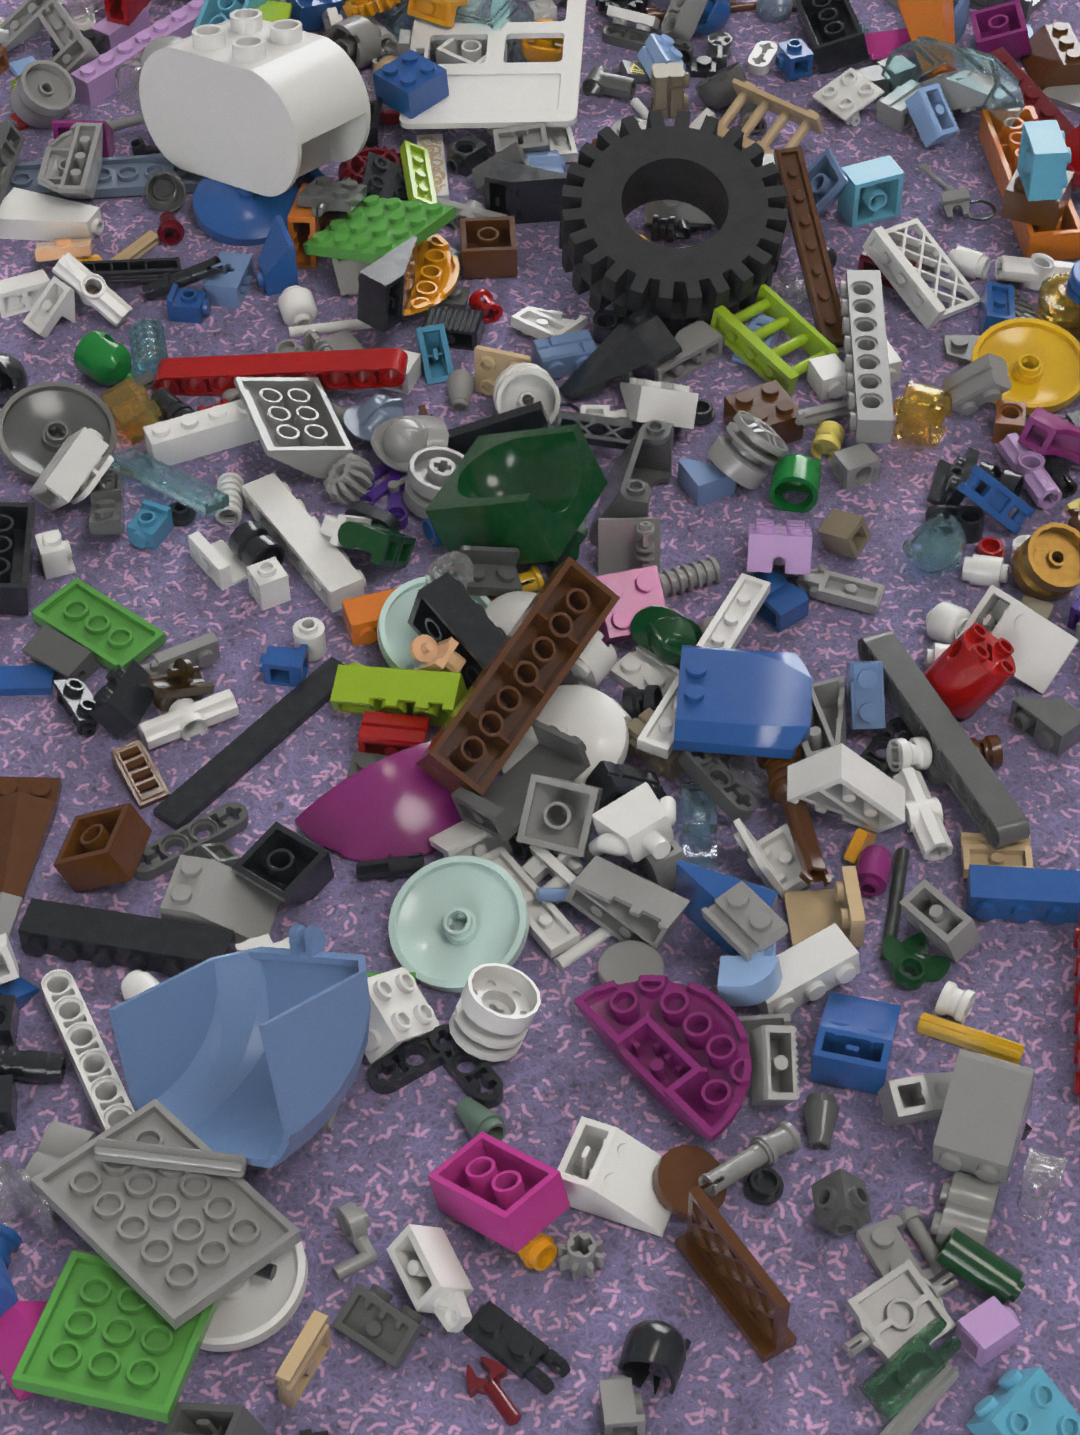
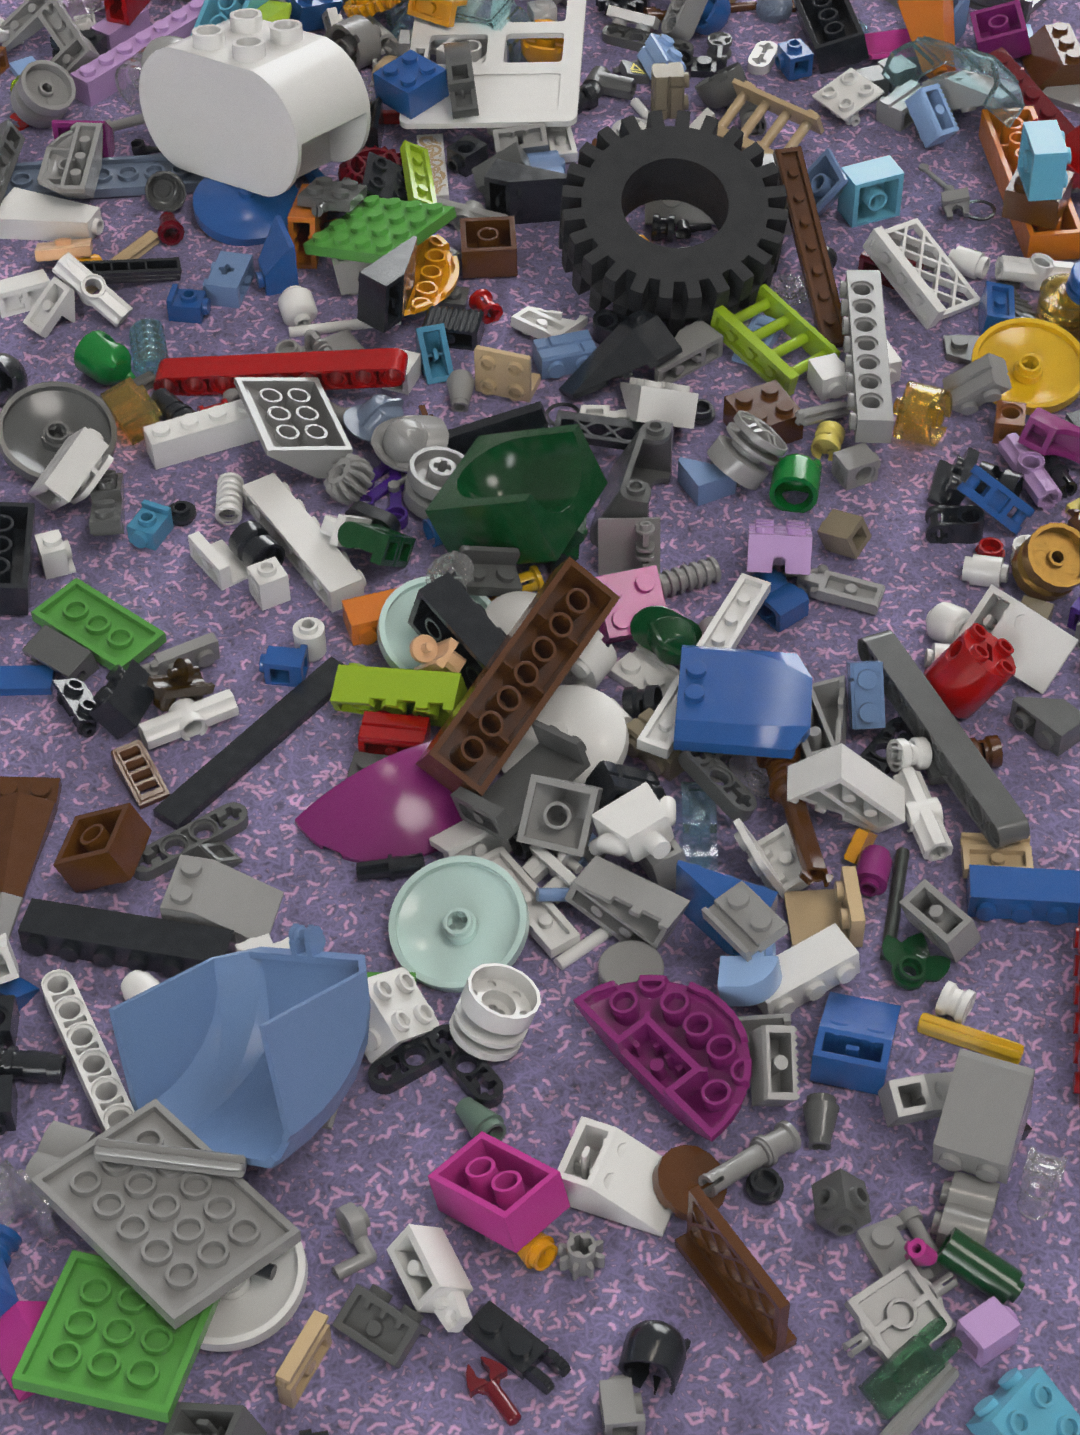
(170, 481): clear light blue plate -> none
(182, 278): black pin -> none
(286, 865): black slope -> none
(461, 79): none -> dark grey slope
(524, 380): white wheel -> none
(587, 98): none -> black wheel
(920, 1253): none -> dark pink arm
(937, 545): clear light blue cylinder -> none

